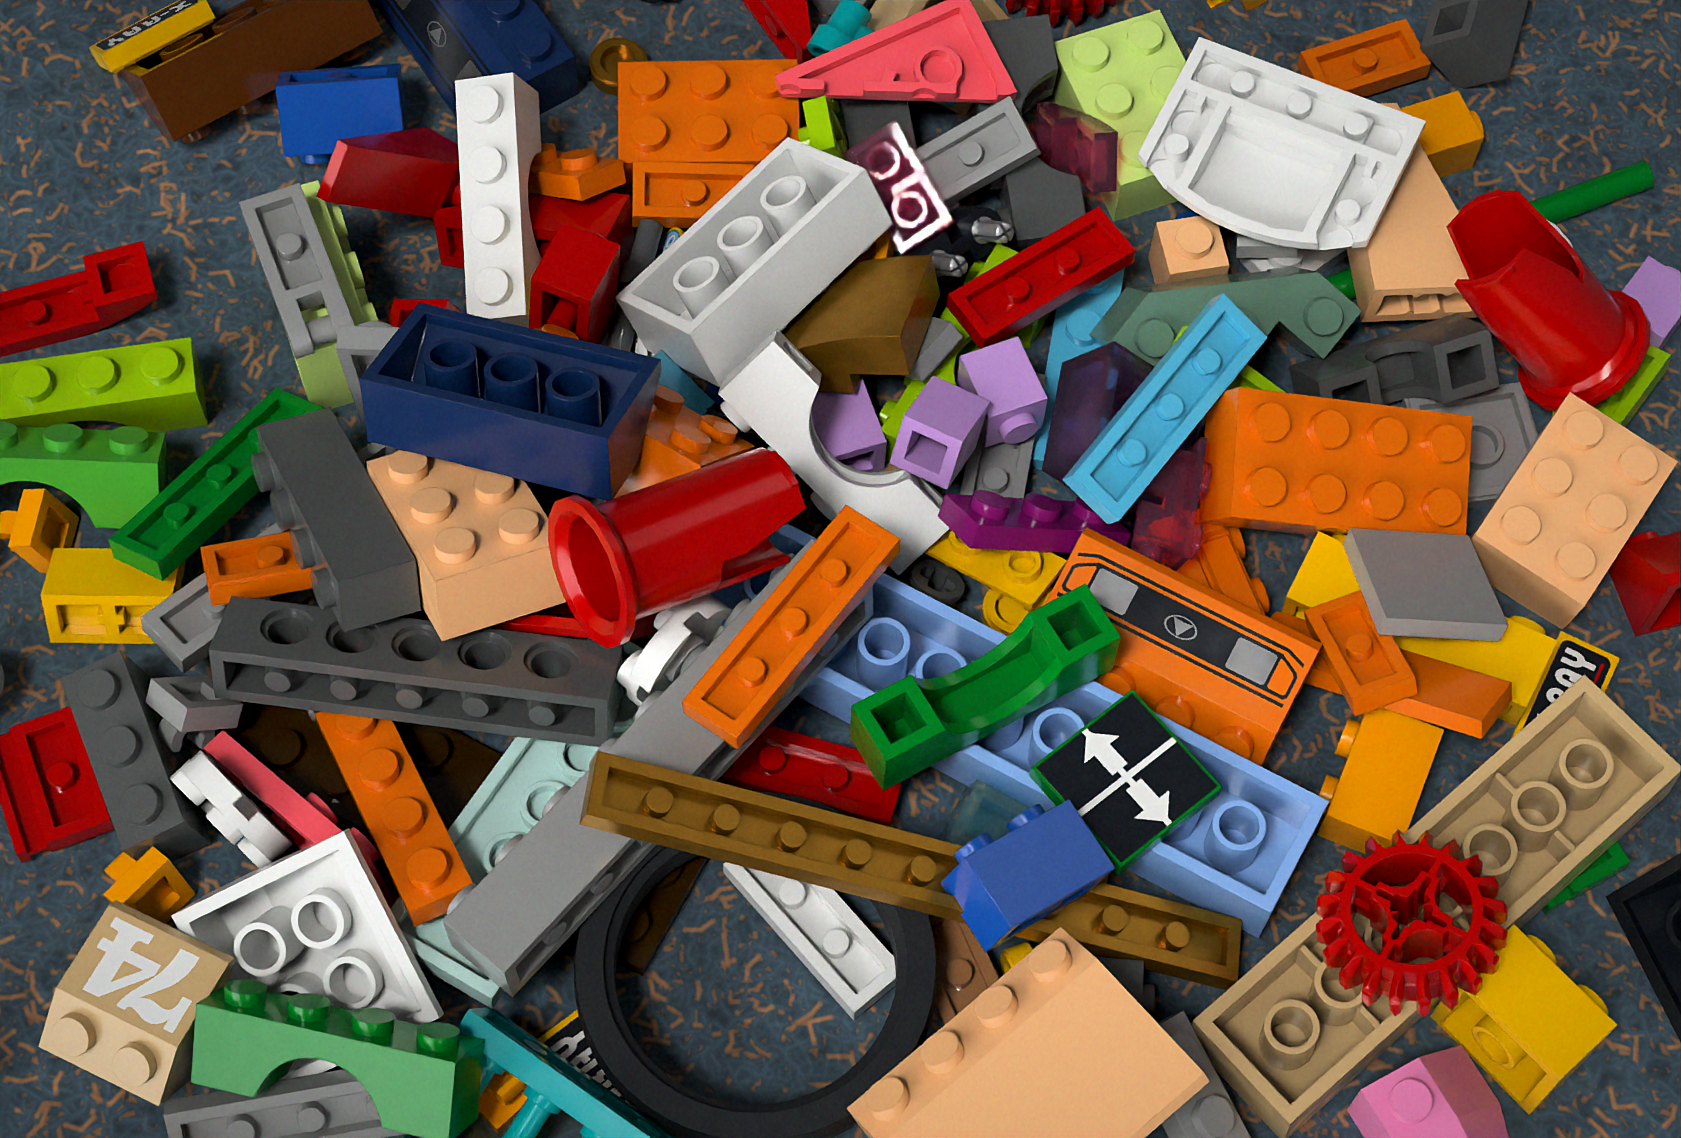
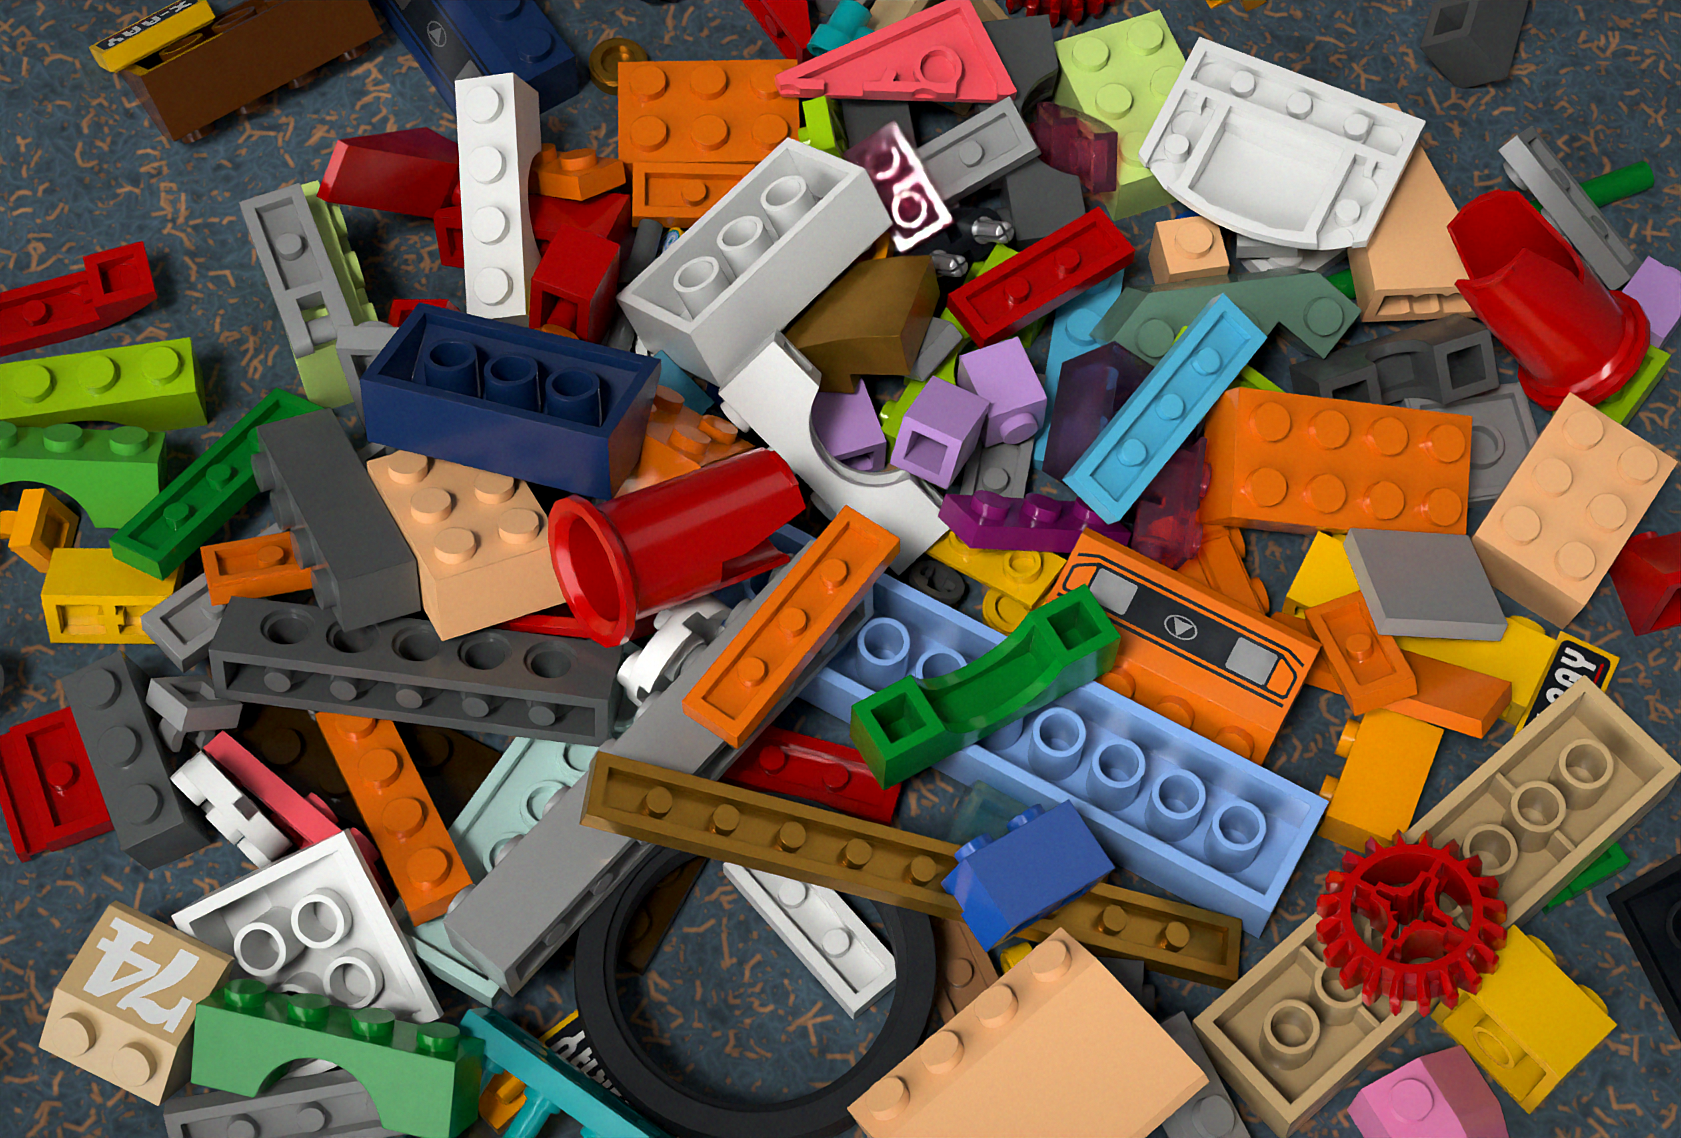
(148, 885): light orange tile -> none
(337, 104): blue brick -> none
(1127, 780): black tile -> none
(1368, 60): orange plate -> none
(1450, 133): light orange brick -> none
(1569, 208): none -> light grey plate

